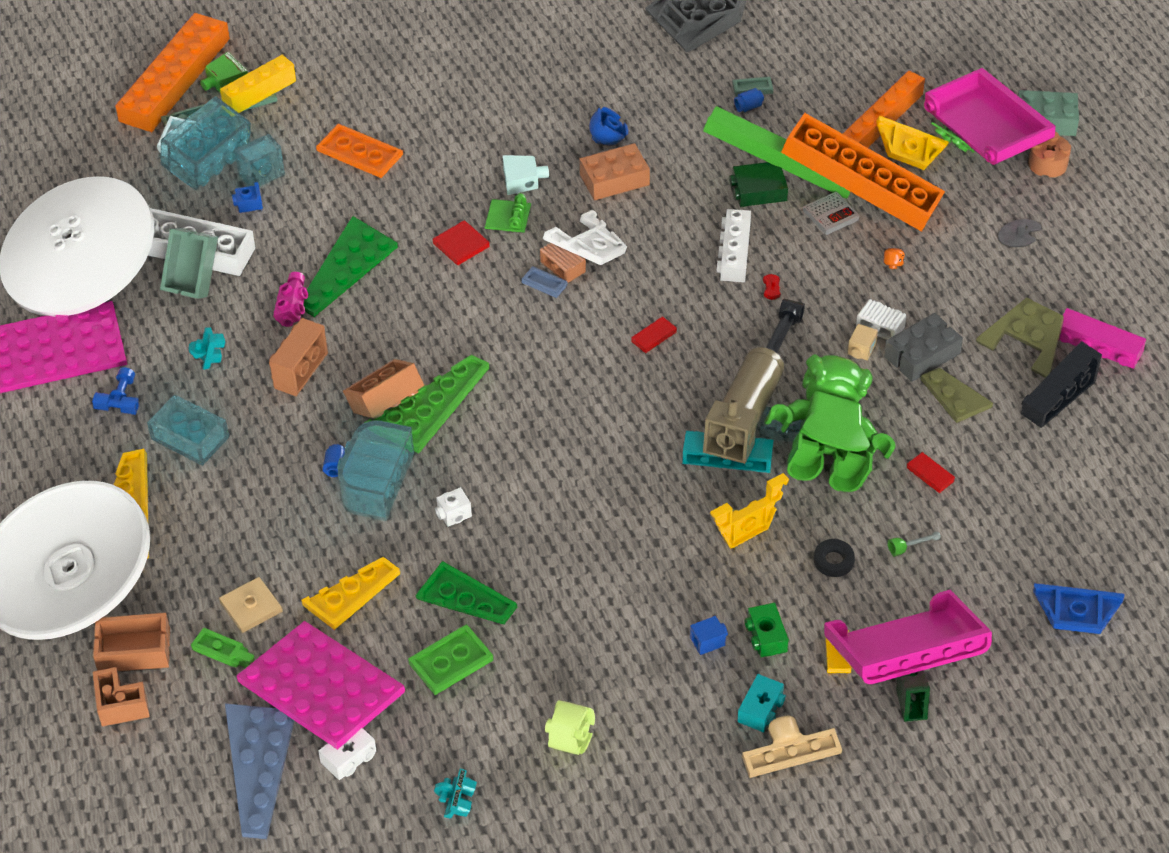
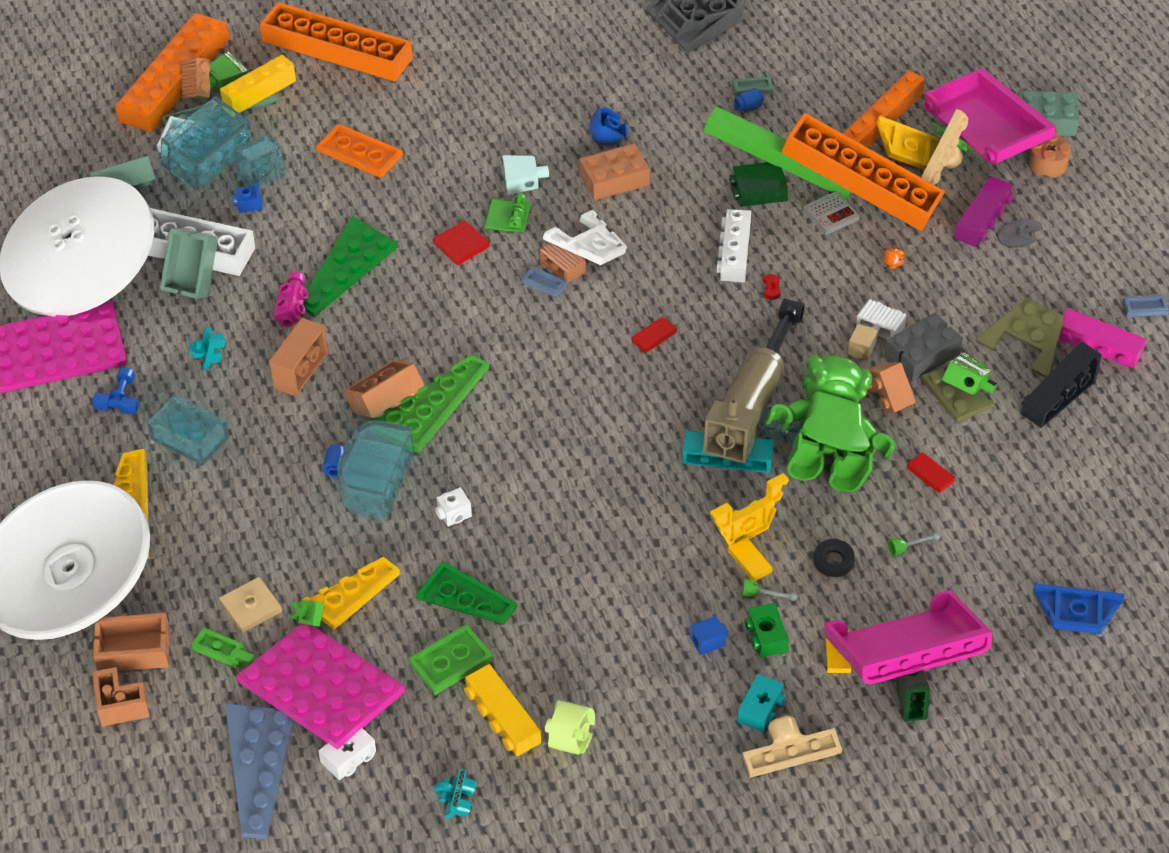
(134, 172): none -> sand green piece
(195, 79): none -> nougat brick
(307, 612): none -> bright green plate
(336, 41): none -> orange brick
(503, 710): none -> yellow brick
(750, 559): none -> yellow tile
(751, 589): none -> hinge
(892, 386): none -> nougat brick
(947, 151): none -> tan plate
(969, 375): none -> bright green torso
(983, 211): none -> magenta brick
(1145, 306): none -> sand blue tile

